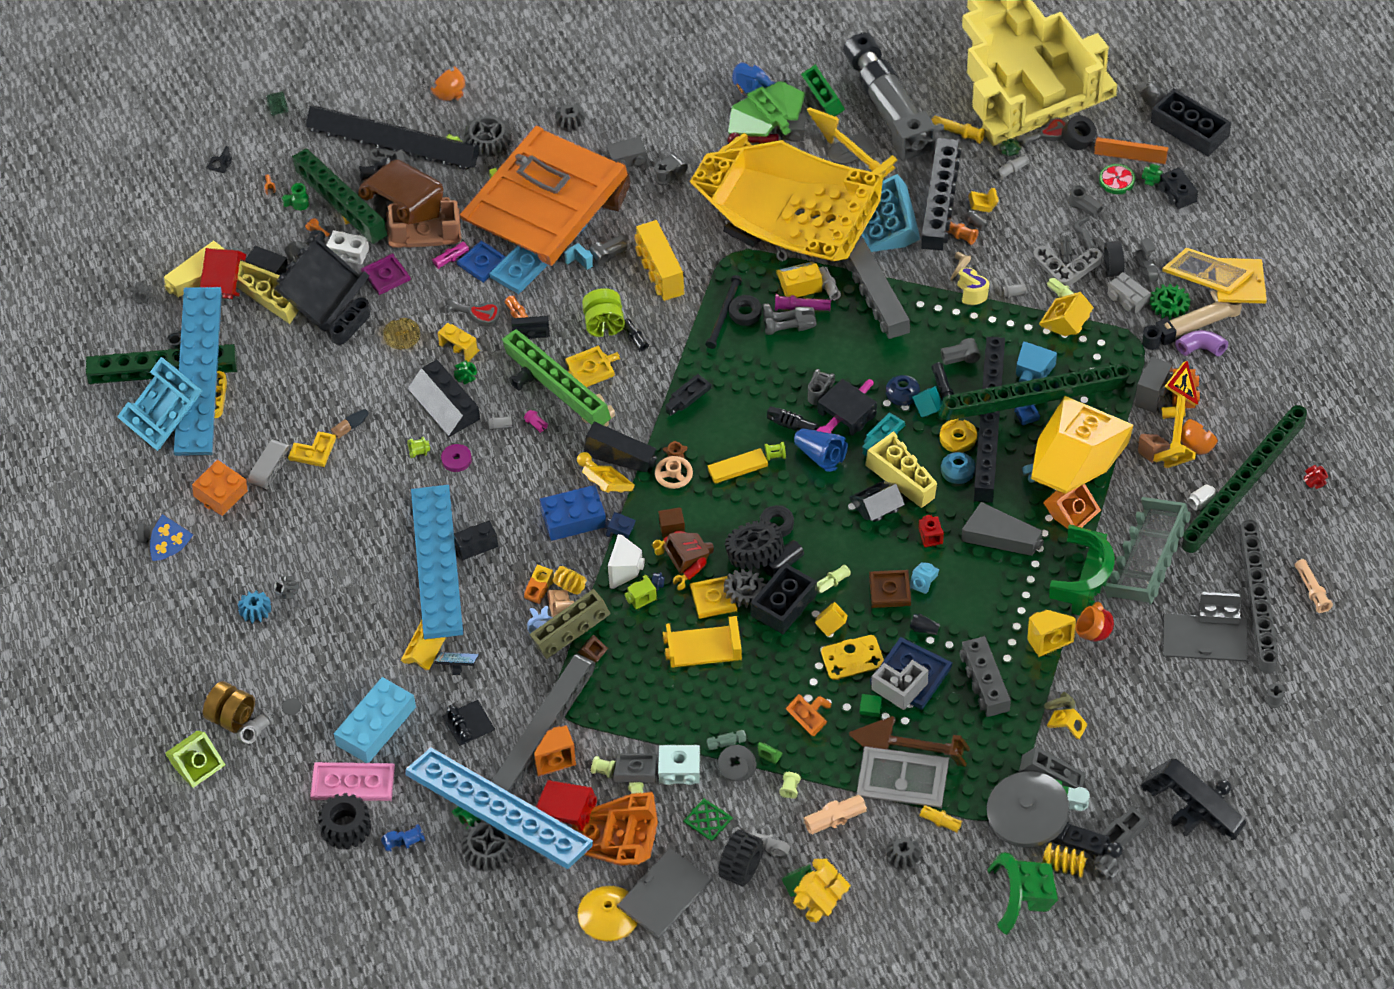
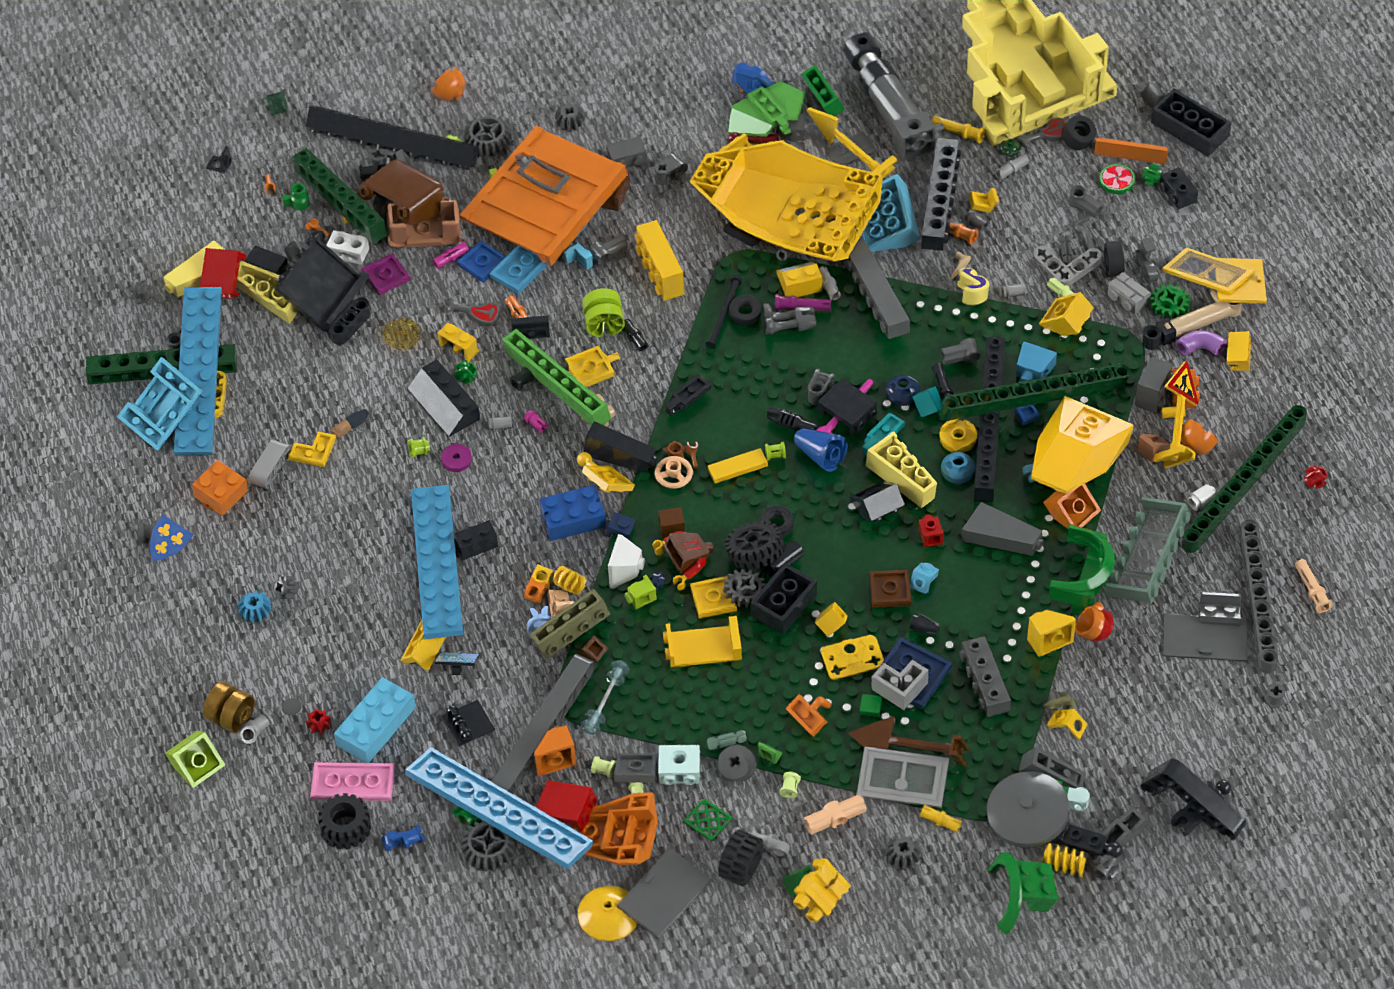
(318, 721): none -> red gear
(615, 677): none -> clear light blue axle
(692, 452): none -> dark orange hand
(833, 578): yellowish green axle -> none
(1239, 351): none -> yellow hinge

